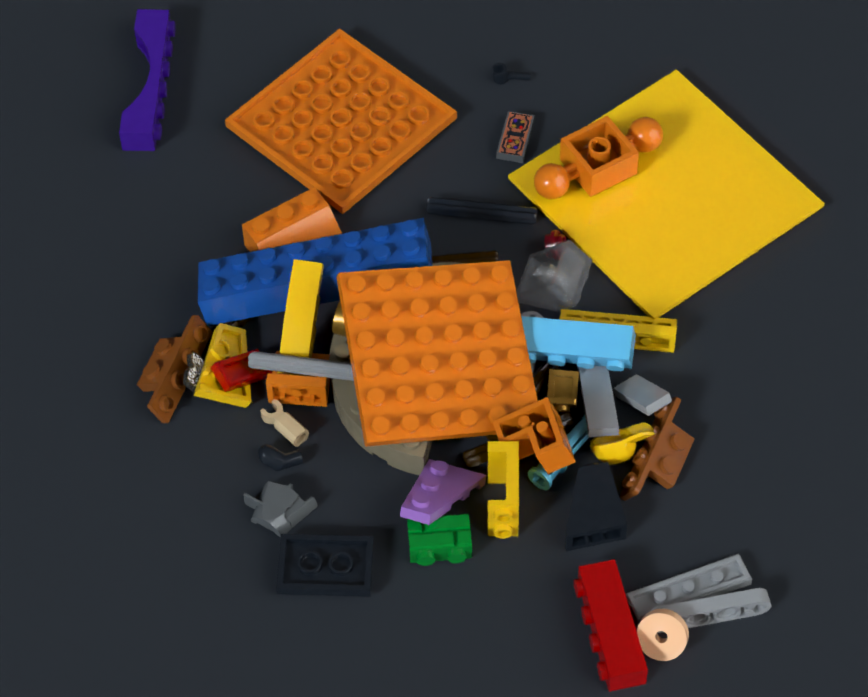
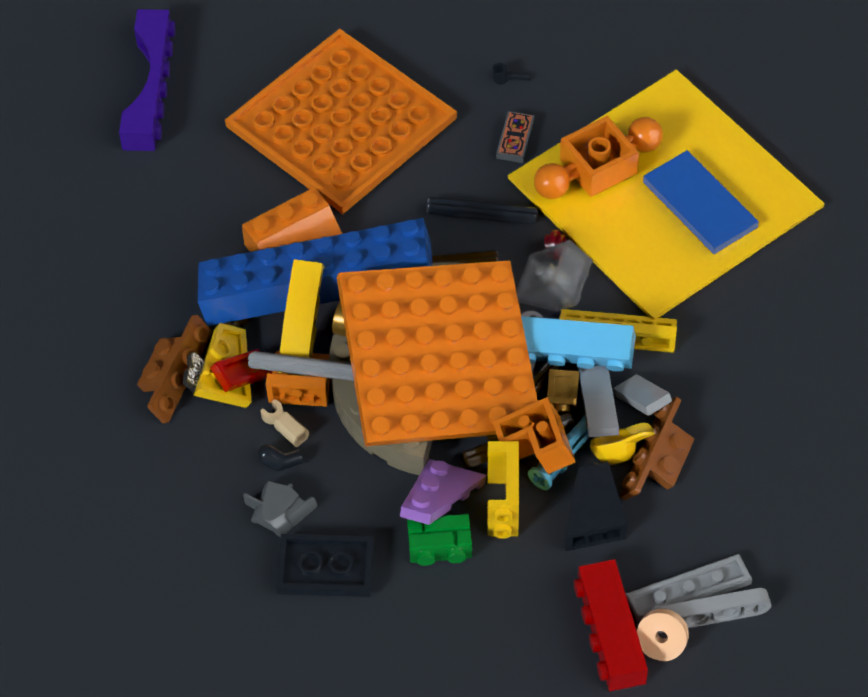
(700, 202): none -> blue tile

